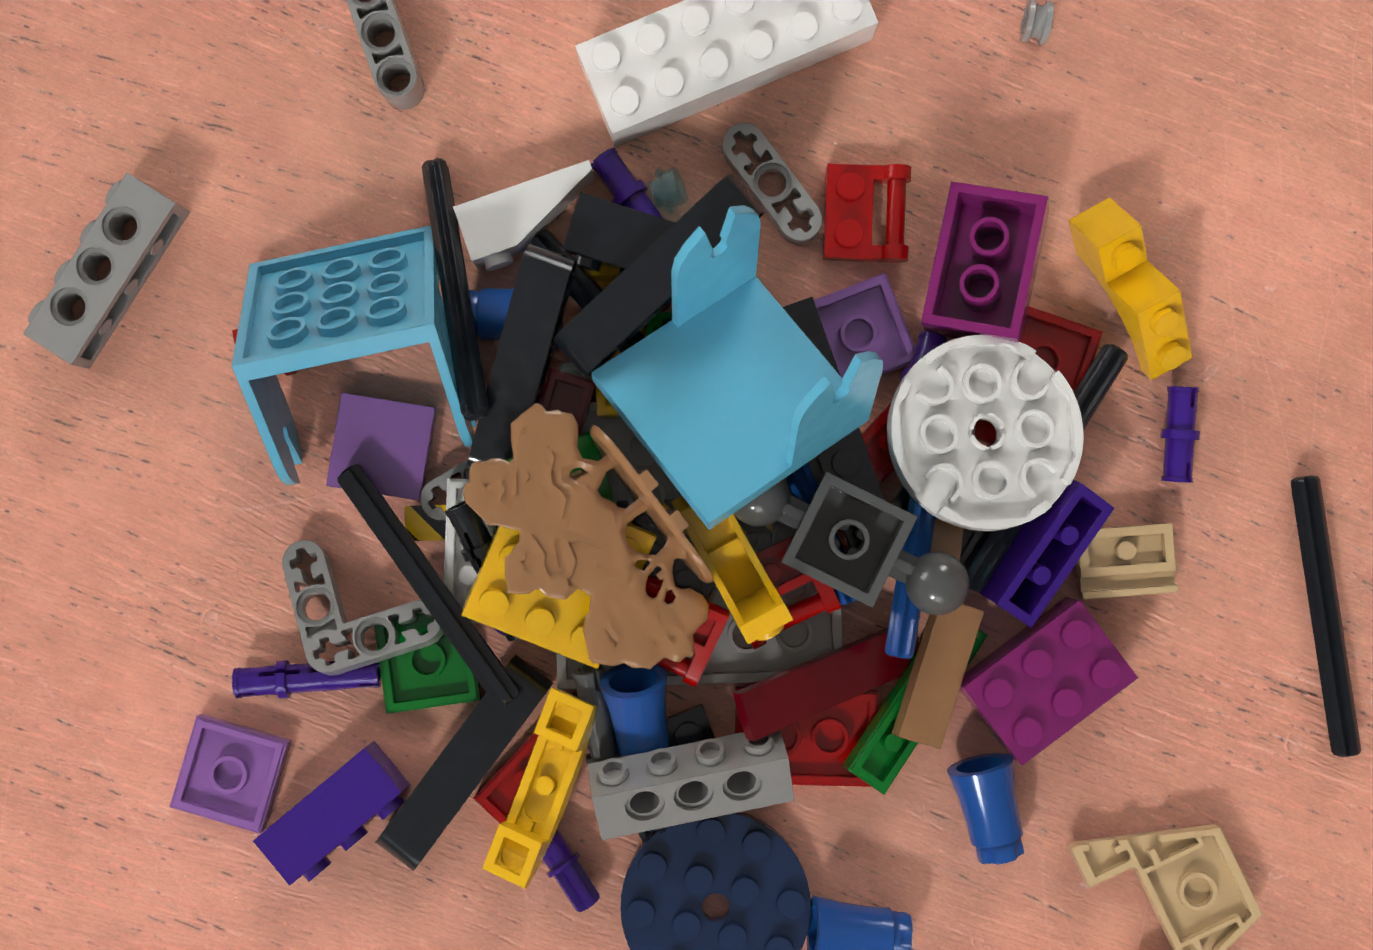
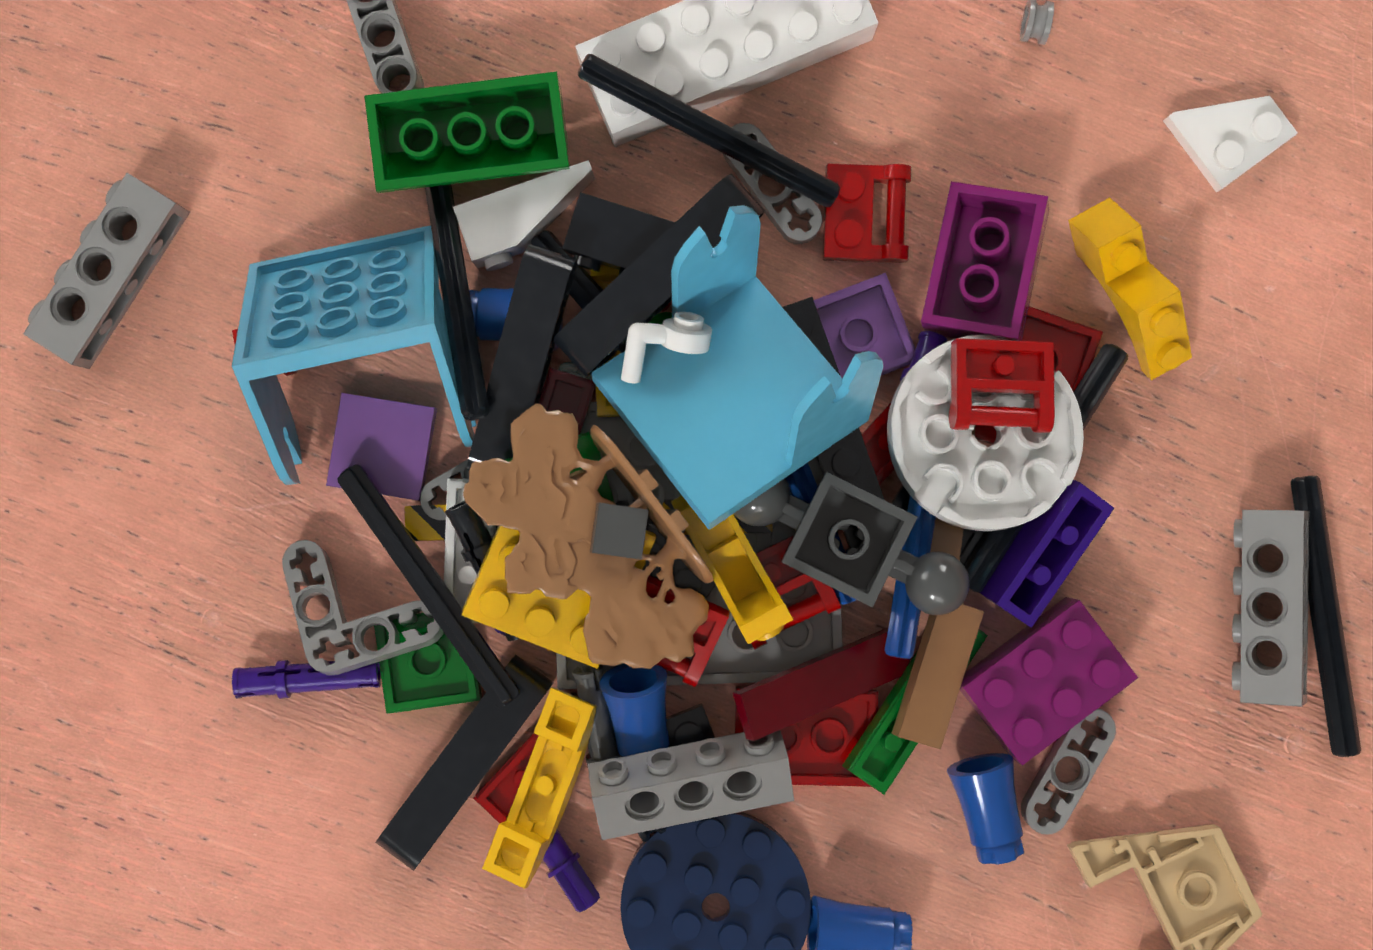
(230, 773): medium lavender tile -> none
(333, 815): dark purple brick -> none
(467, 132): none -> green slope
(619, 531): none -> dark grey tile
(622, 184): dark purple pin -> none
(668, 189): clear light blue plate -> none
(682, 334): none -> white plate
(708, 130): none -> black axle
(1002, 368): none -> red plate
(1075, 789): none -> light grey beam
(1128, 562): tan plate -> none
(1180, 434): dark purple pin -> none
(1230, 136): none -> white wing
(1287, 681): none -> light grey brick

